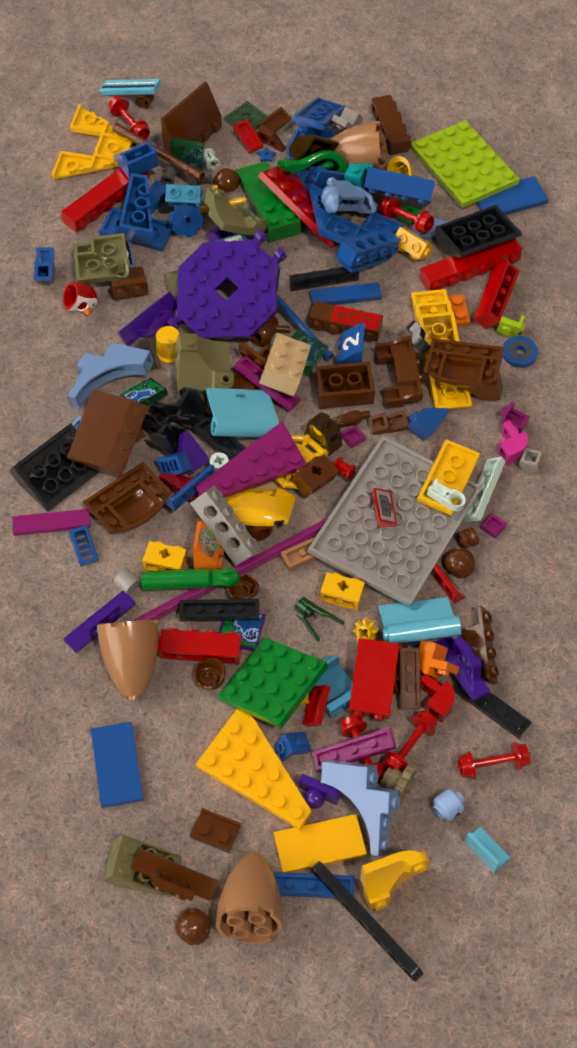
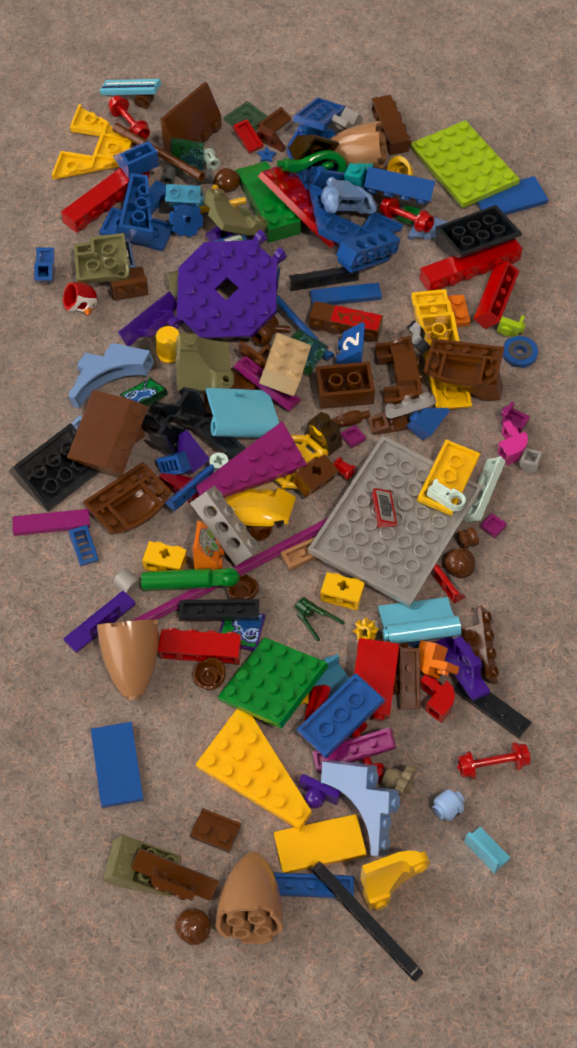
(292, 744): blue bracket -> none
(340, 715): none -> blue tile
(409, 405): none -> light grey plate
(413, 244): yellow brick -> none
(423, 723): red piece -> none

